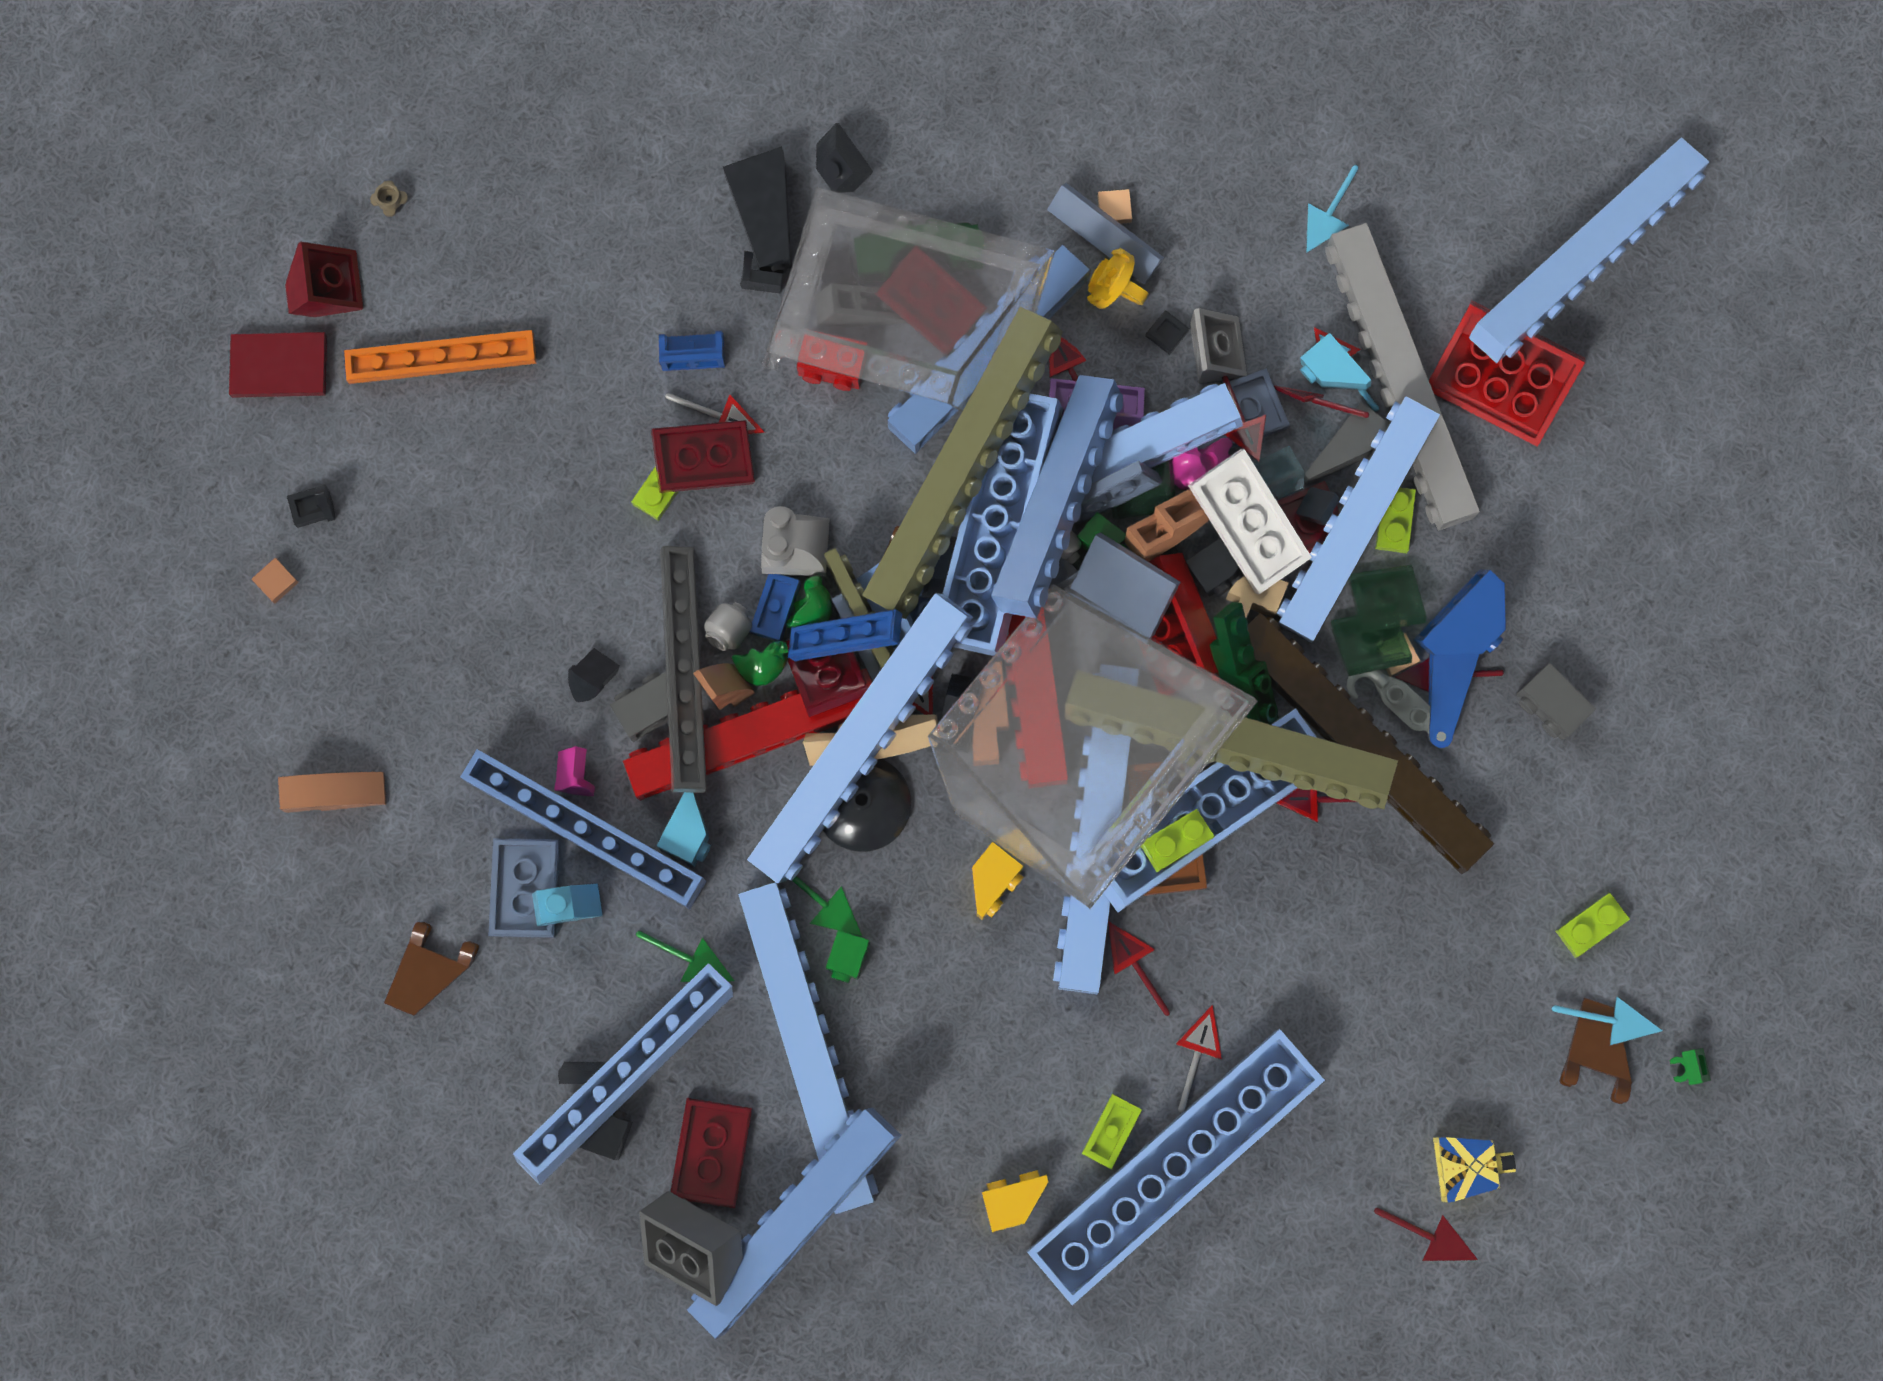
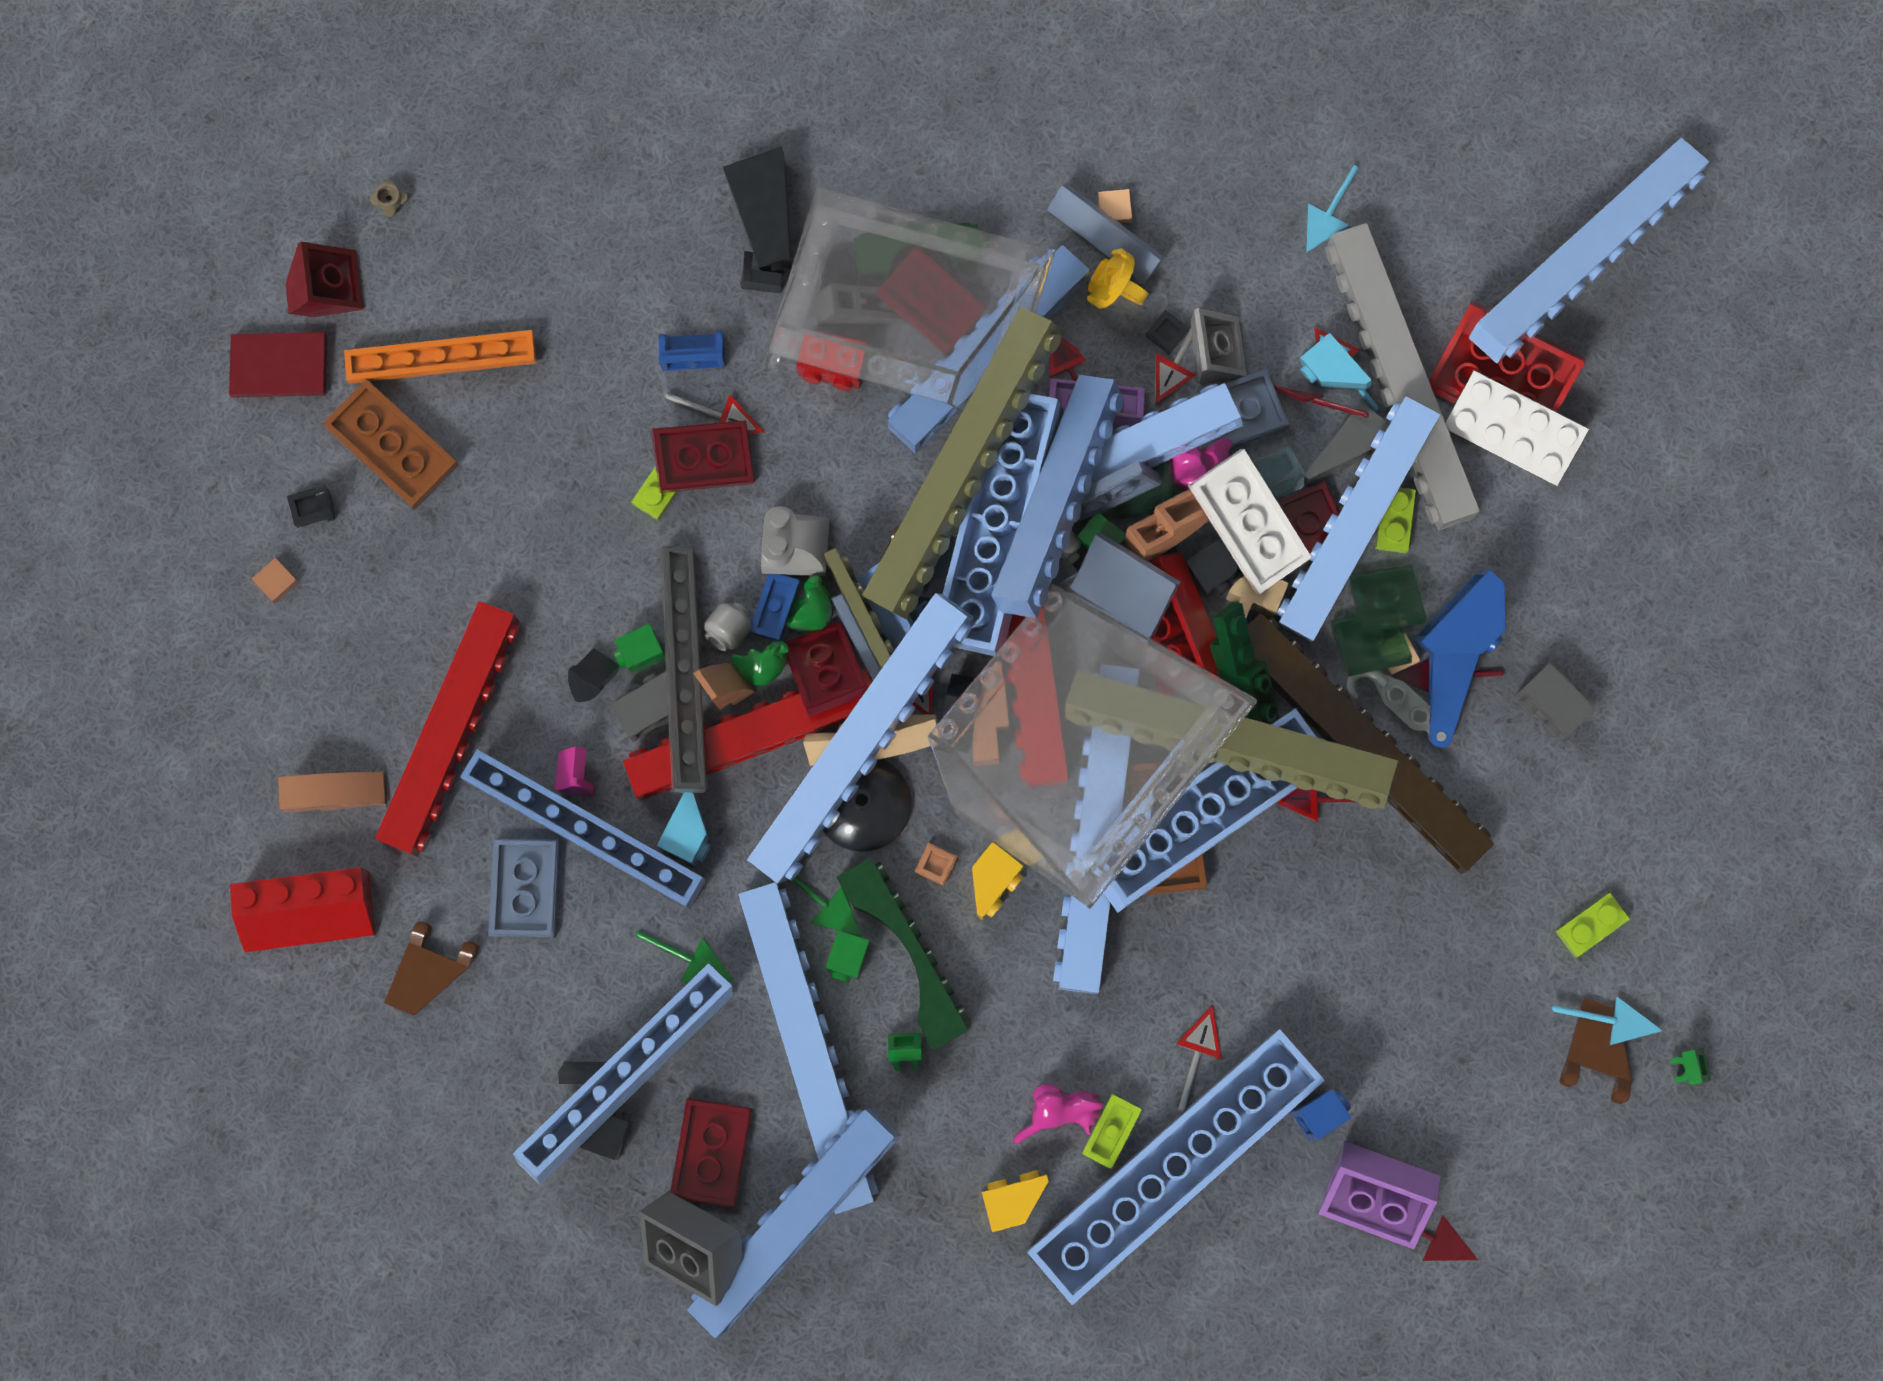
(303, 909): none -> red slope
(390, 444): none -> dark orange plate
(448, 729): none -> red brick
(566, 904): medium azure slope -> none
(638, 649): none -> green brick
(840, 161): black slope -> none
(845, 635): blue tile -> none
(869, 894): none -> dark green arch
(904, 1048): none -> green tile
(936, 864): none -> nougat tile
(1055, 1109): none -> dark pink animal
(1127, 951): piece -> none
(1170, 374): none -> piece
(1177, 840): lime plate -> none
(1251, 433): piece -> none
(1317, 506): black tile -> none
(1322, 1113): none -> blue brick
(1380, 1195): none -> medium lavender slope
(1469, 1167): torso -> none
(1515, 428): none -> white plate

